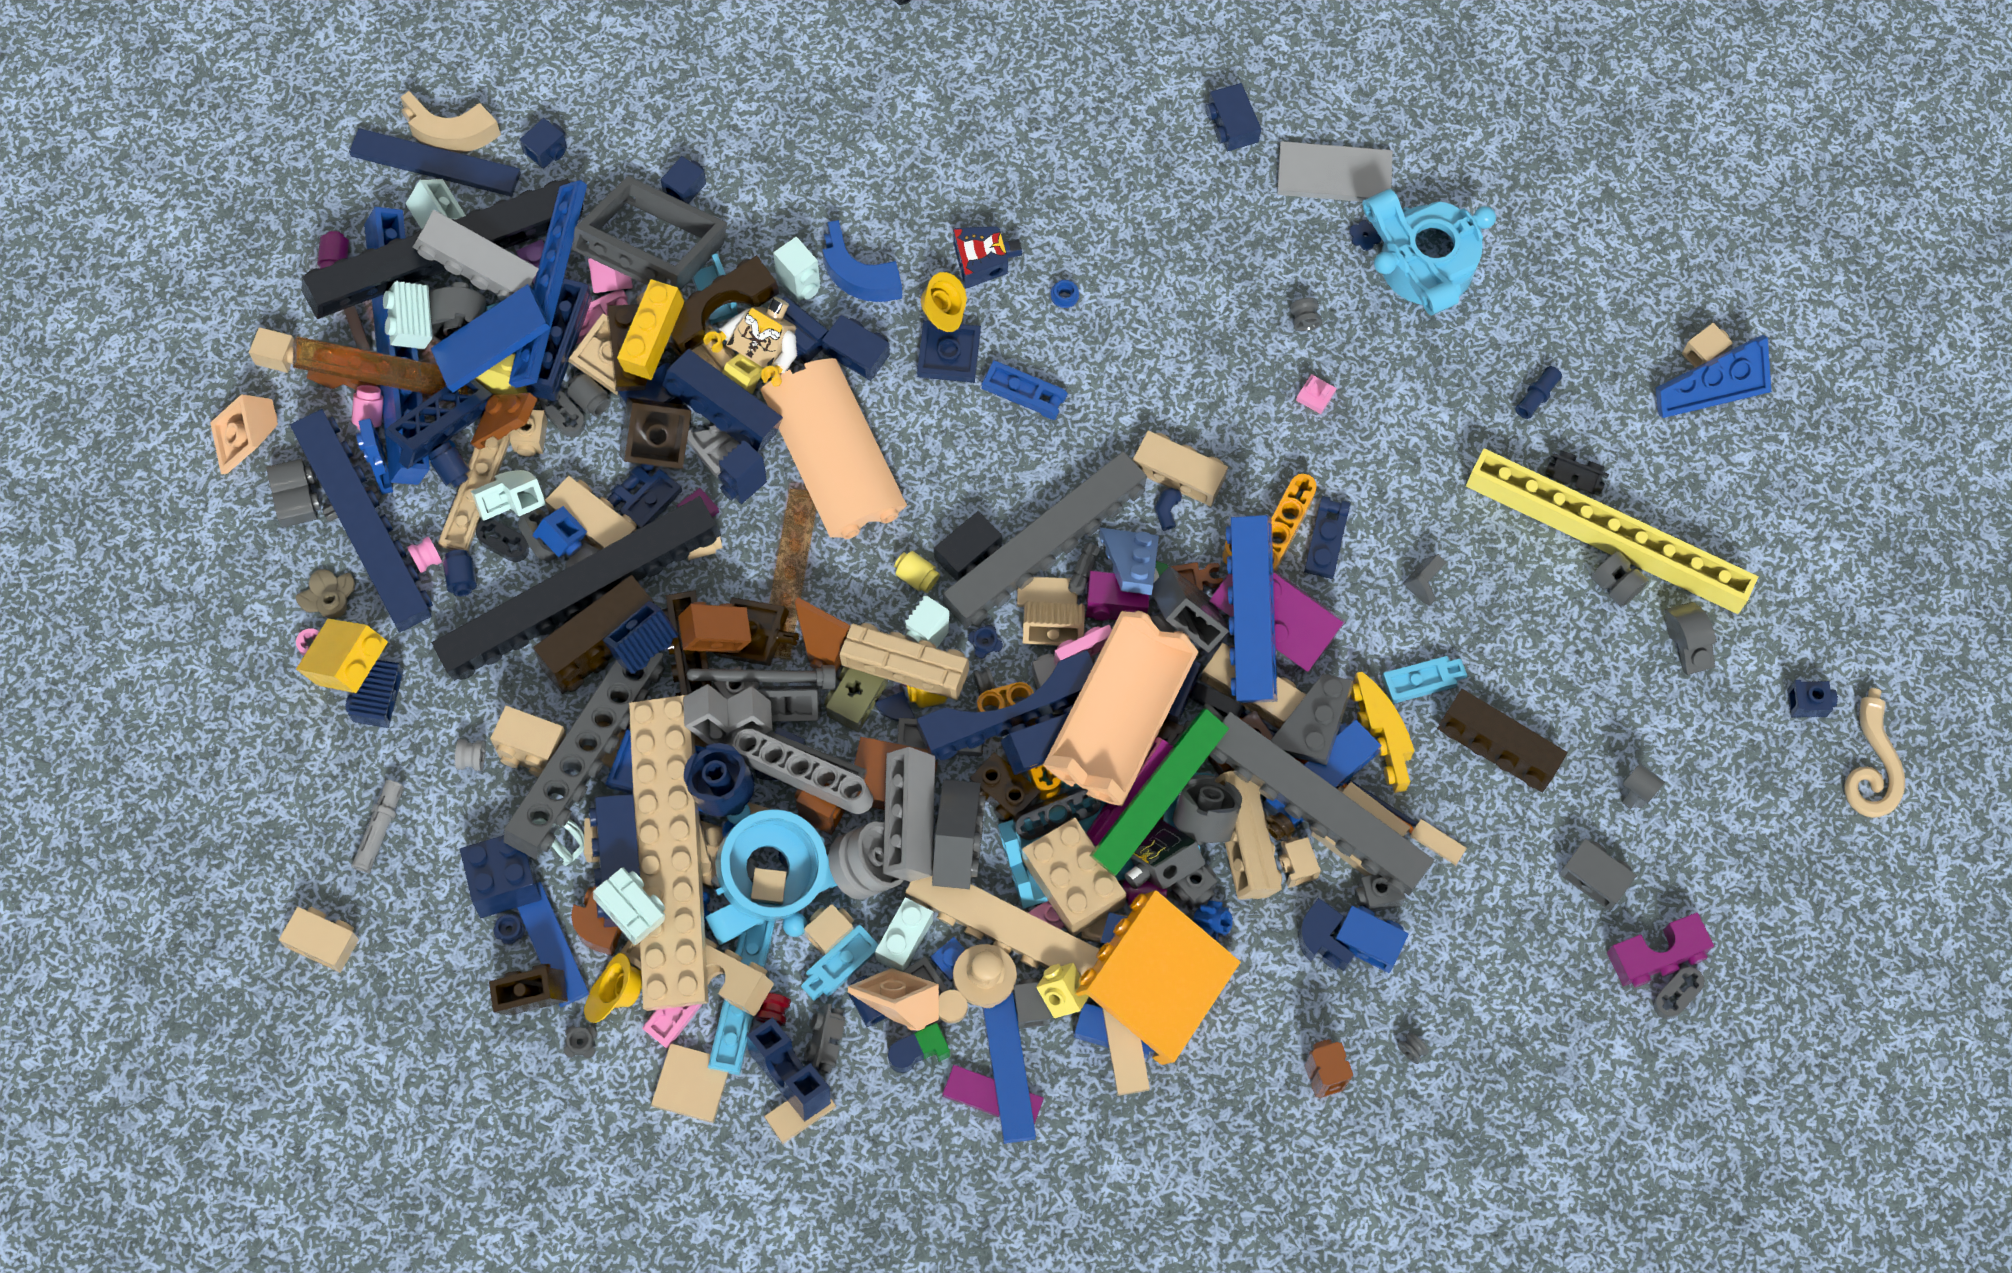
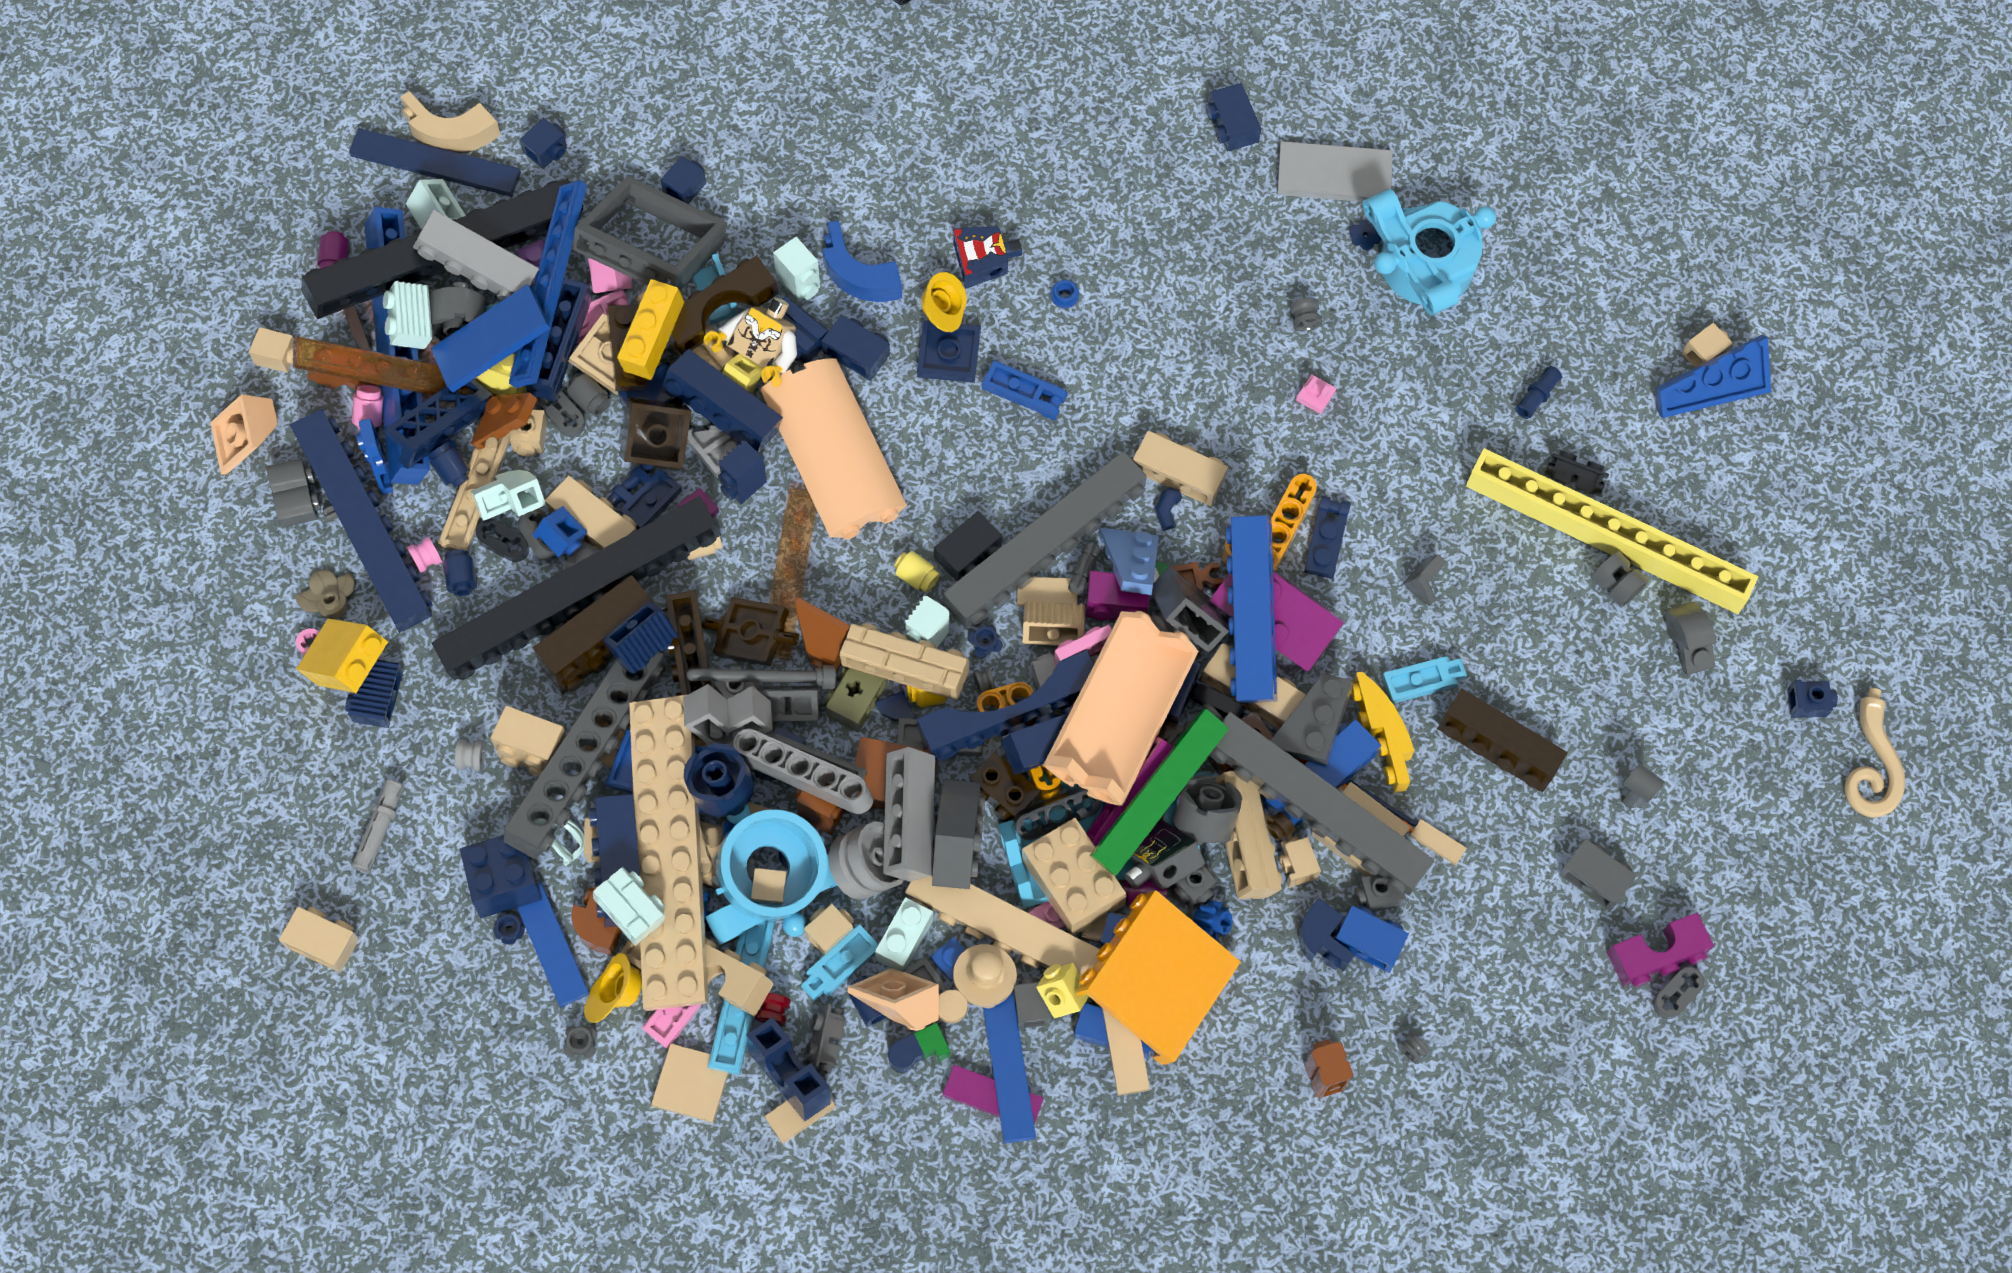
(528, 990): dark brown brick -> none
(714, 628): dark orange brick -> none

